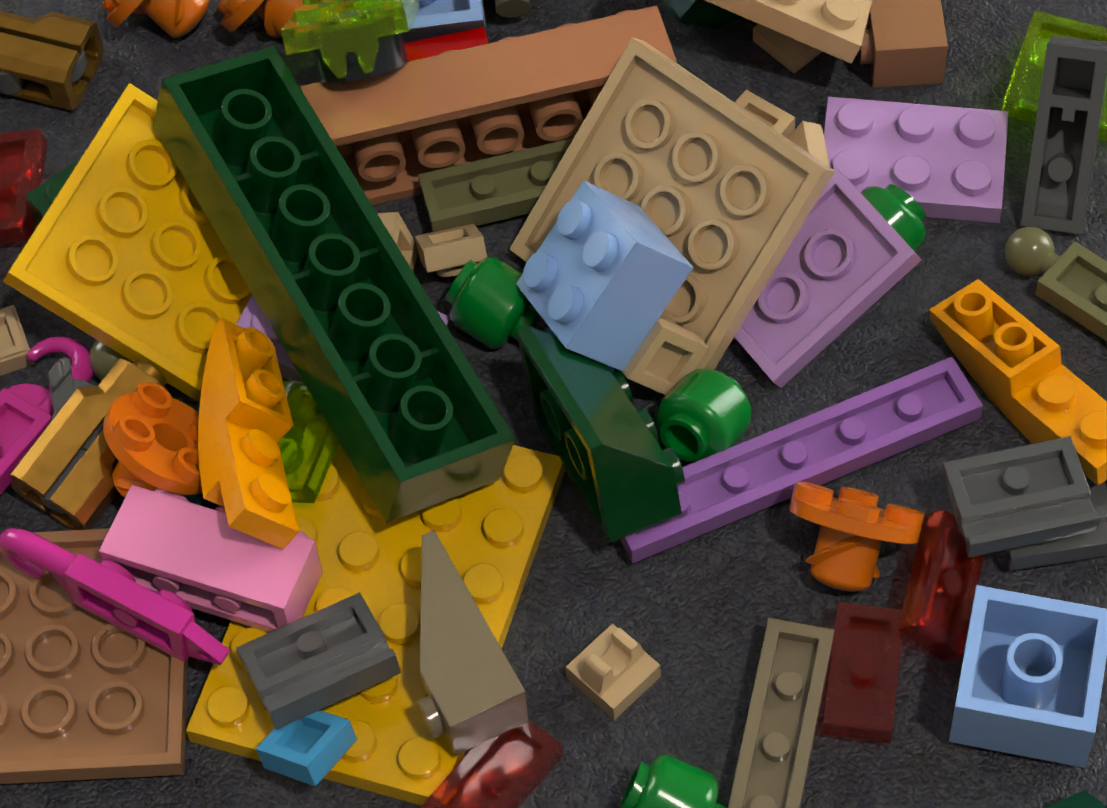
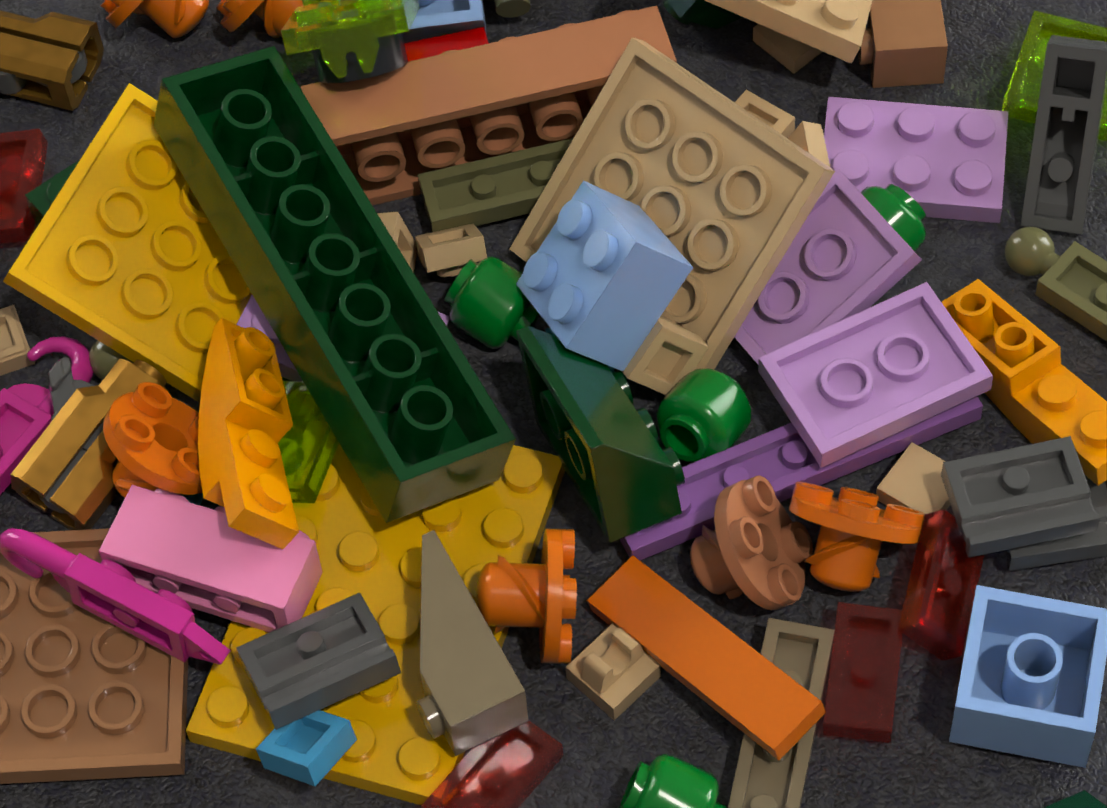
(534, 595): none -> orange plate
(708, 657): none -> orange tile
(752, 547): none -> nougat plate
(874, 374): none -> lavender plate
(915, 482): none -> tan tile

